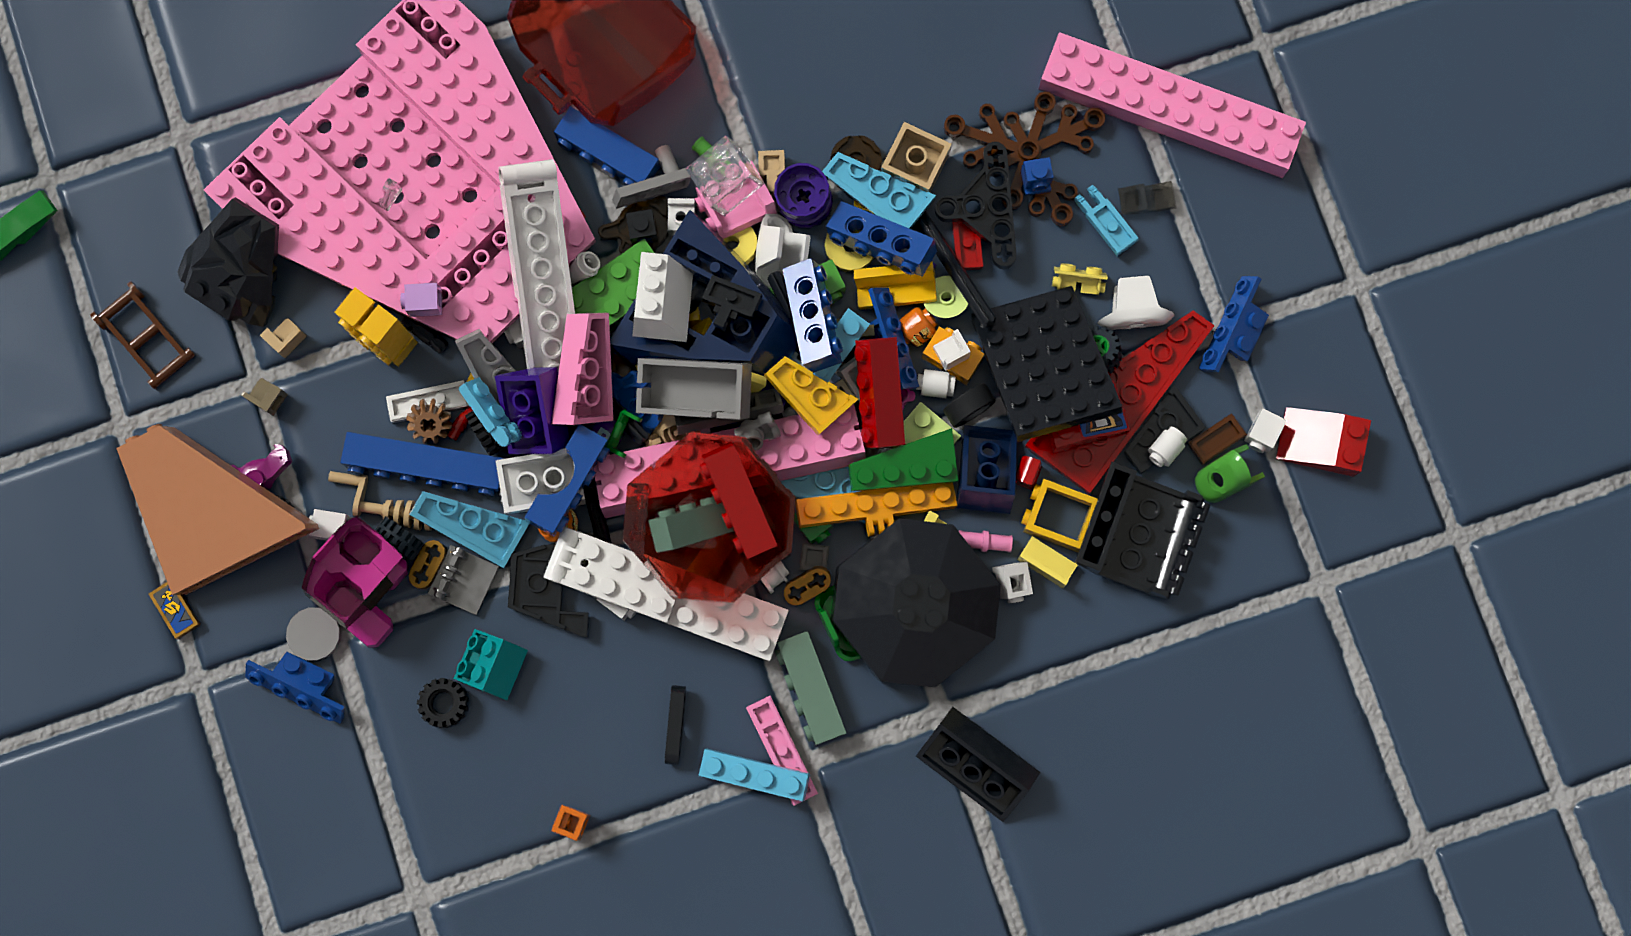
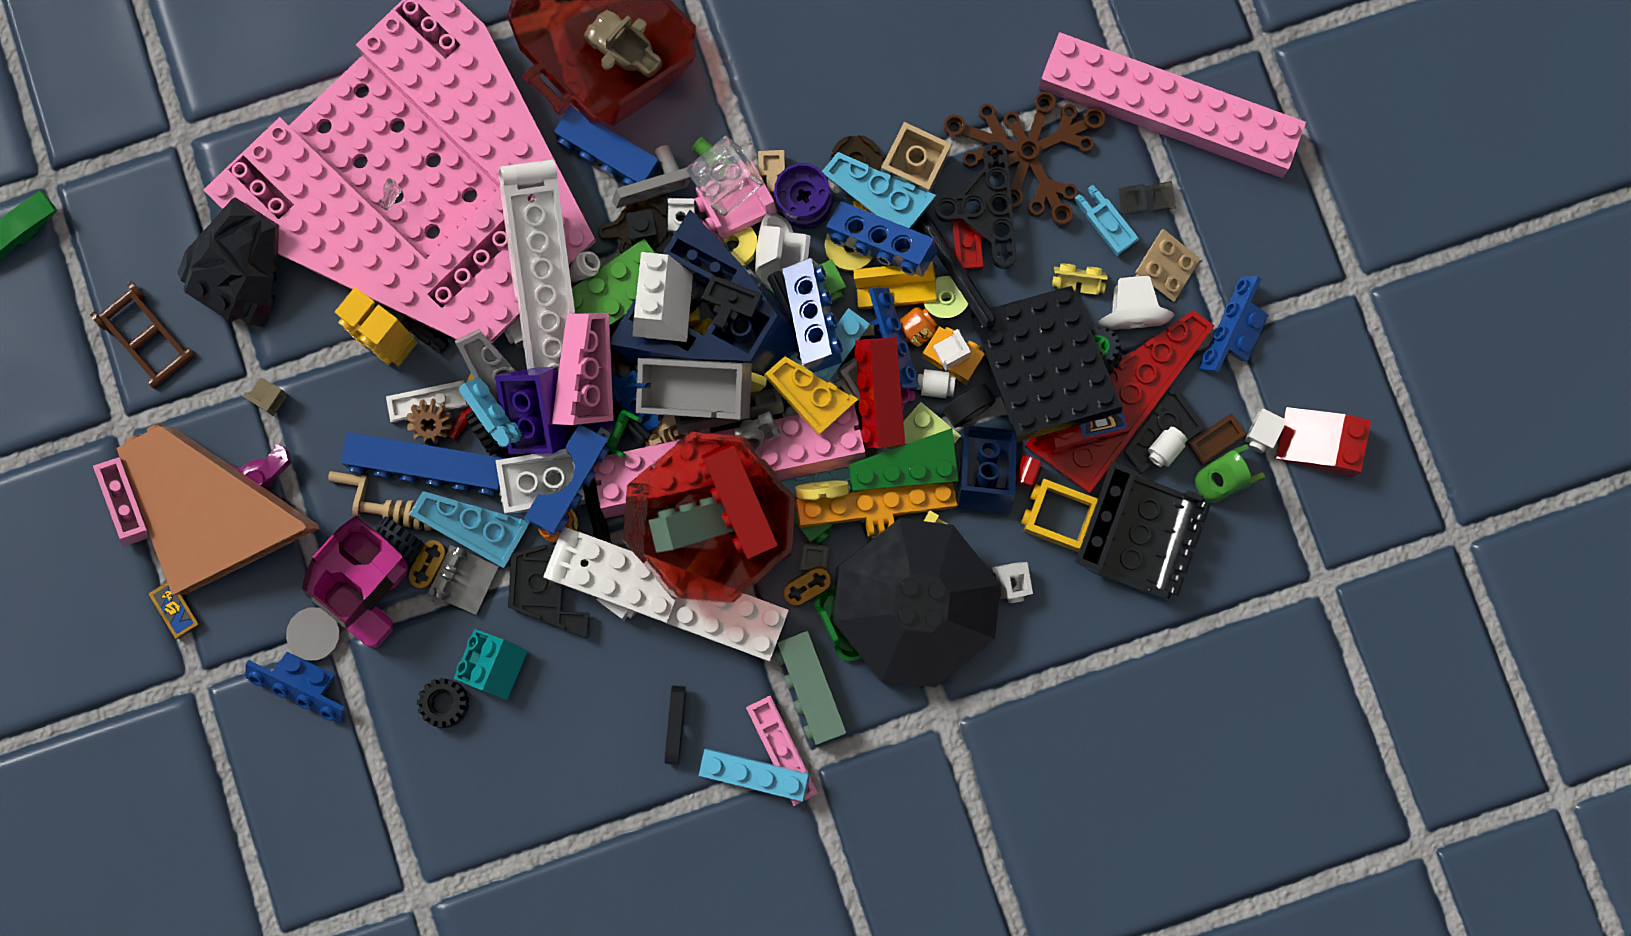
(121, 502): none -> bright pink brick
(284, 337): tan panel -> none
(328, 523): white brick -> none
(422, 299): lavender brick -> none
(571, 822): orange brick -> none
(623, 44): none -> dark tan piece
(775, 577): white brick -> none
(819, 489): none -> light yellow tile
(978, 764): black slope -> none
(988, 541): bright pink pin -> none
(1037, 176): blue brick -> none
(1047, 562): light yellow panel -> none
(1168, 265): none -> tan hinge

